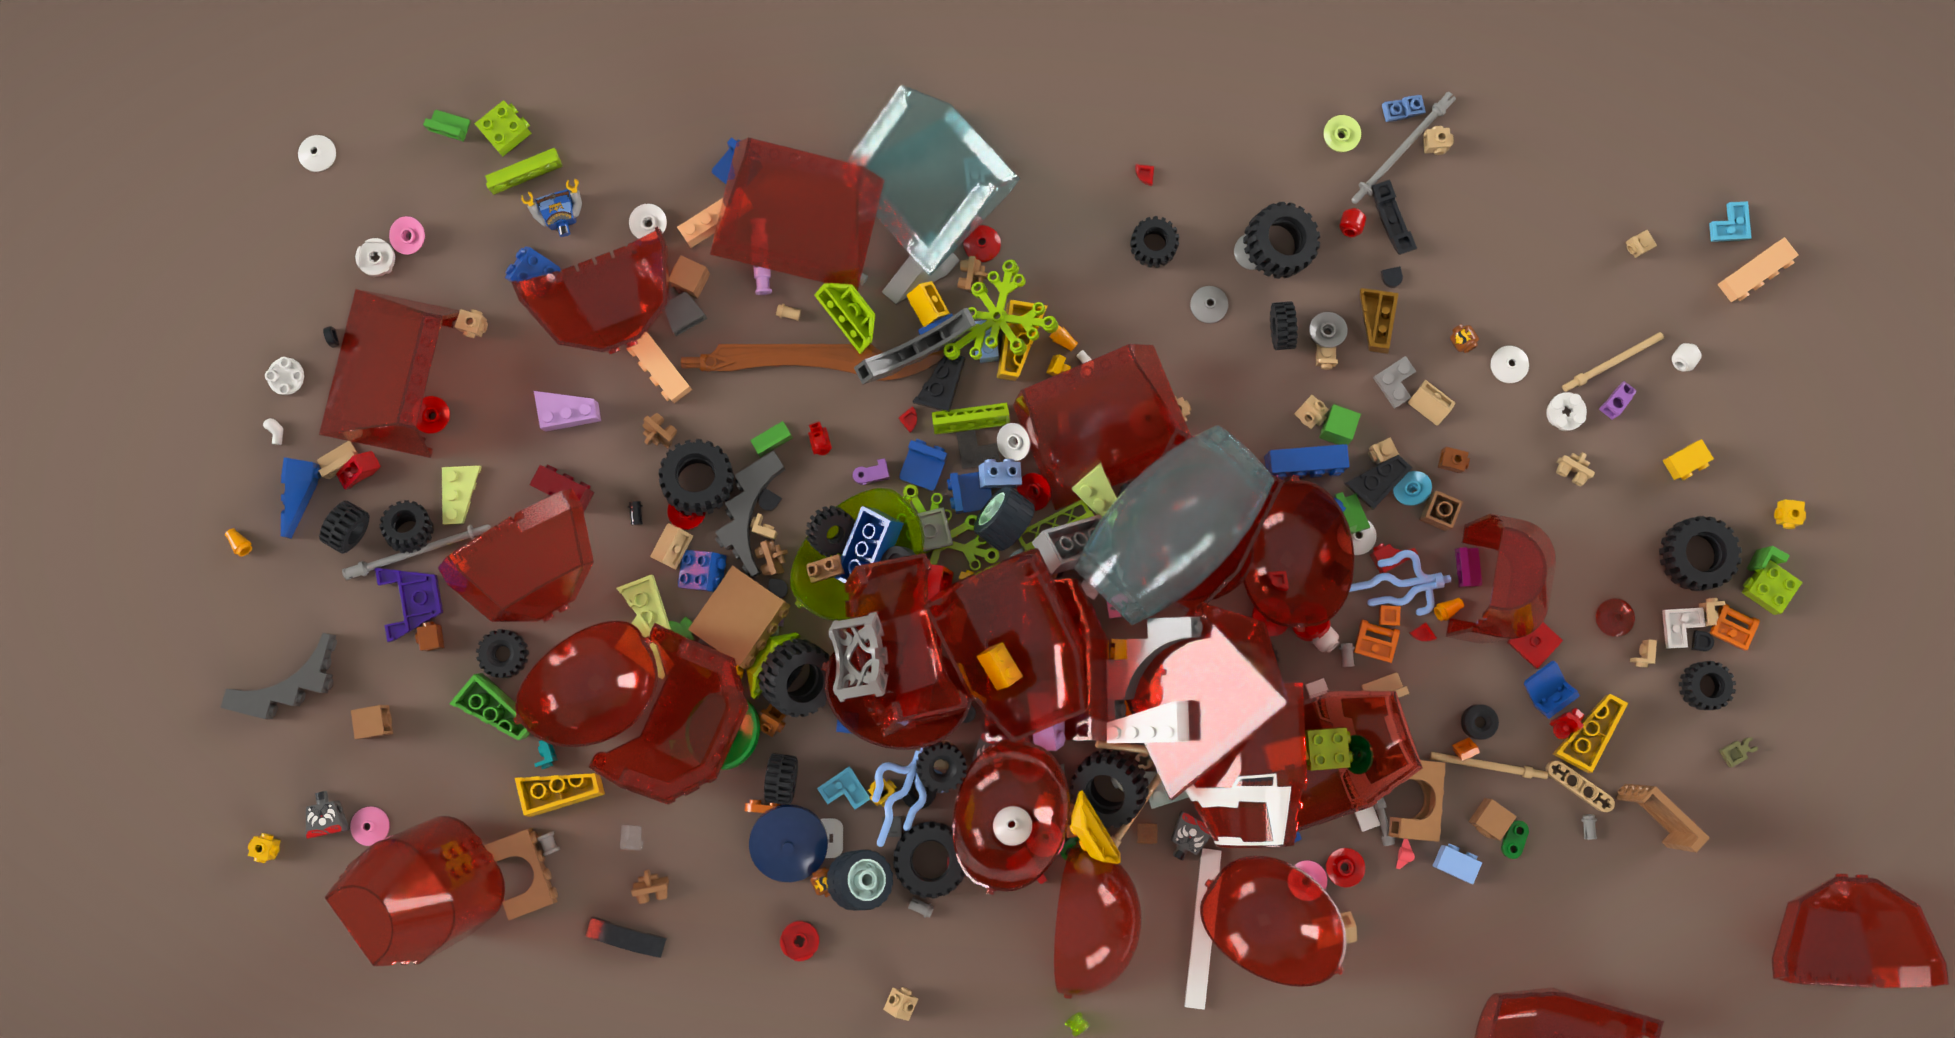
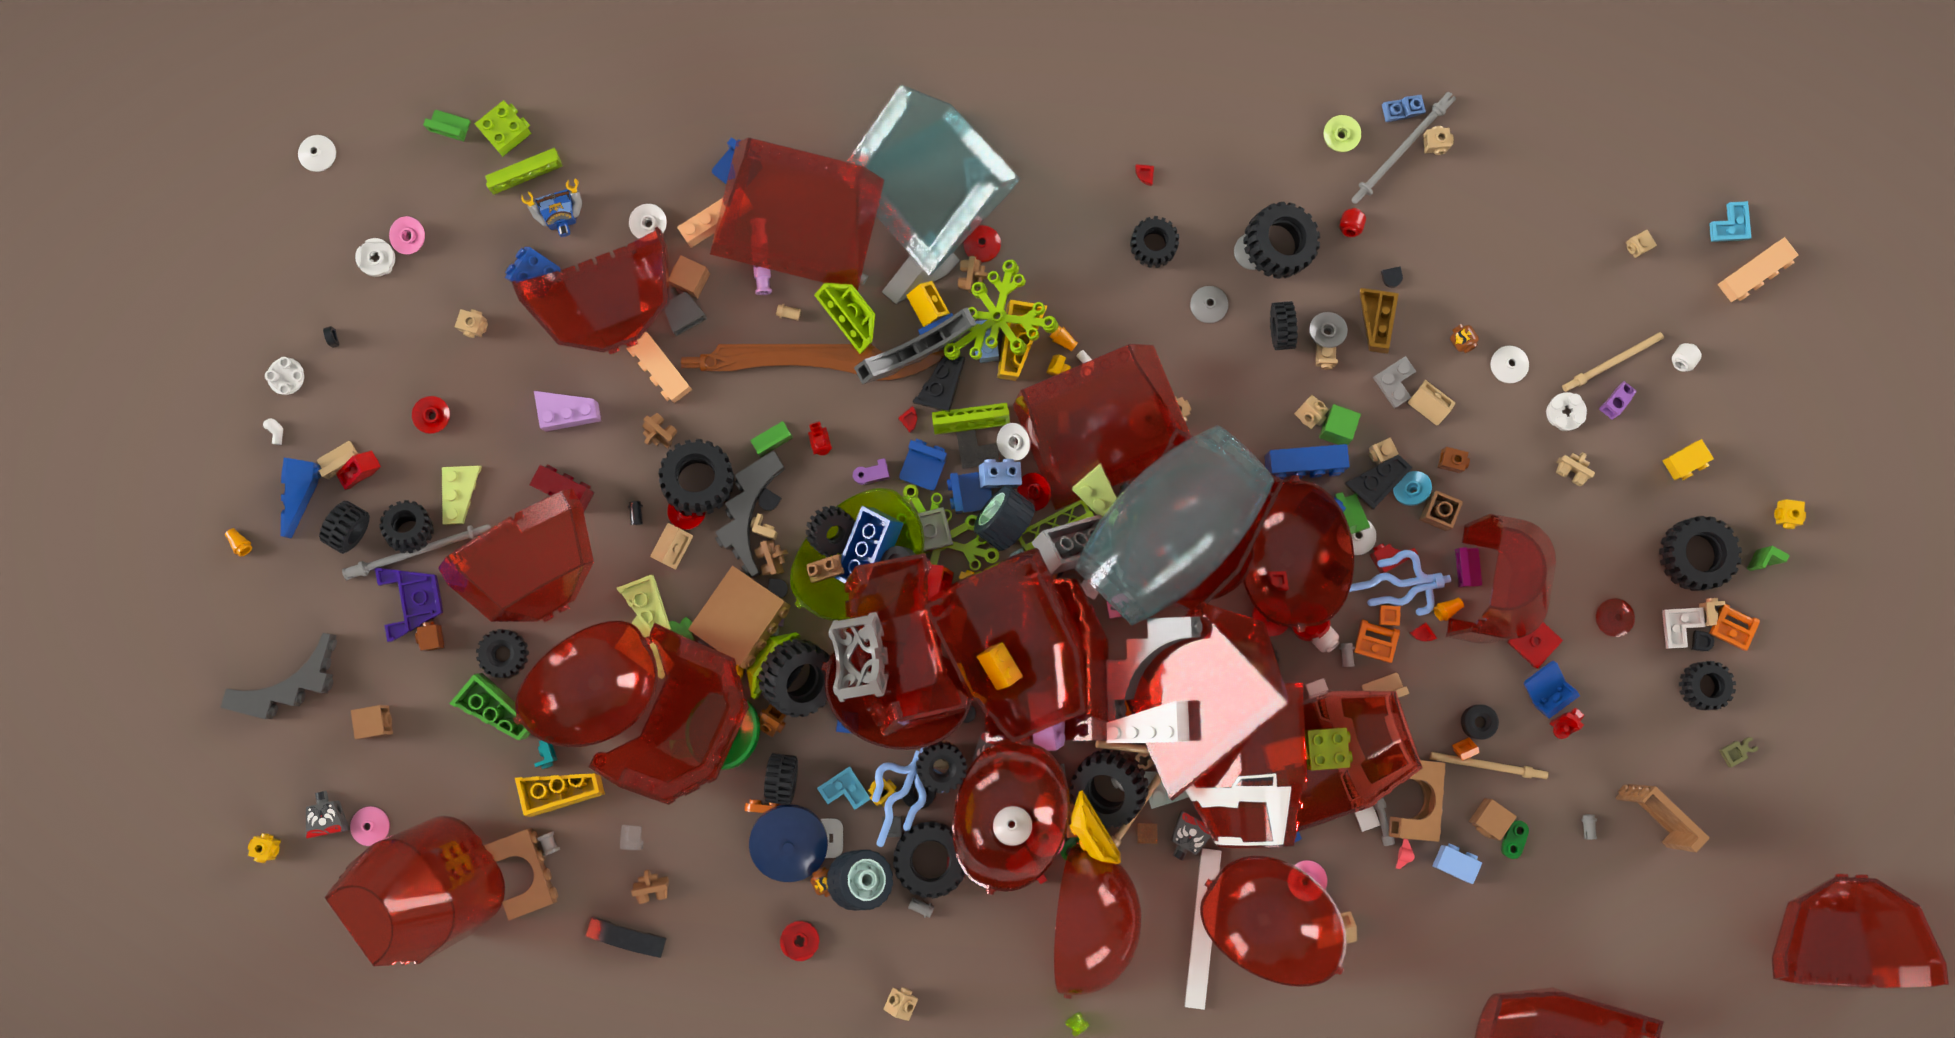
(384, 372): clear red windscreen -> none
(701, 570): blue bracket -> none
(1119, 650): yellow brick -> none
(1355, 867): red dish -> none
(1361, 753): dark green dish -> none
(1391, 218): black slope -> none
(1579, 787): tan beam -> none
(1587, 744): yellow wedge -> none
(1648, 652): tan bracket -> none
(1771, 588): lime brick -> none

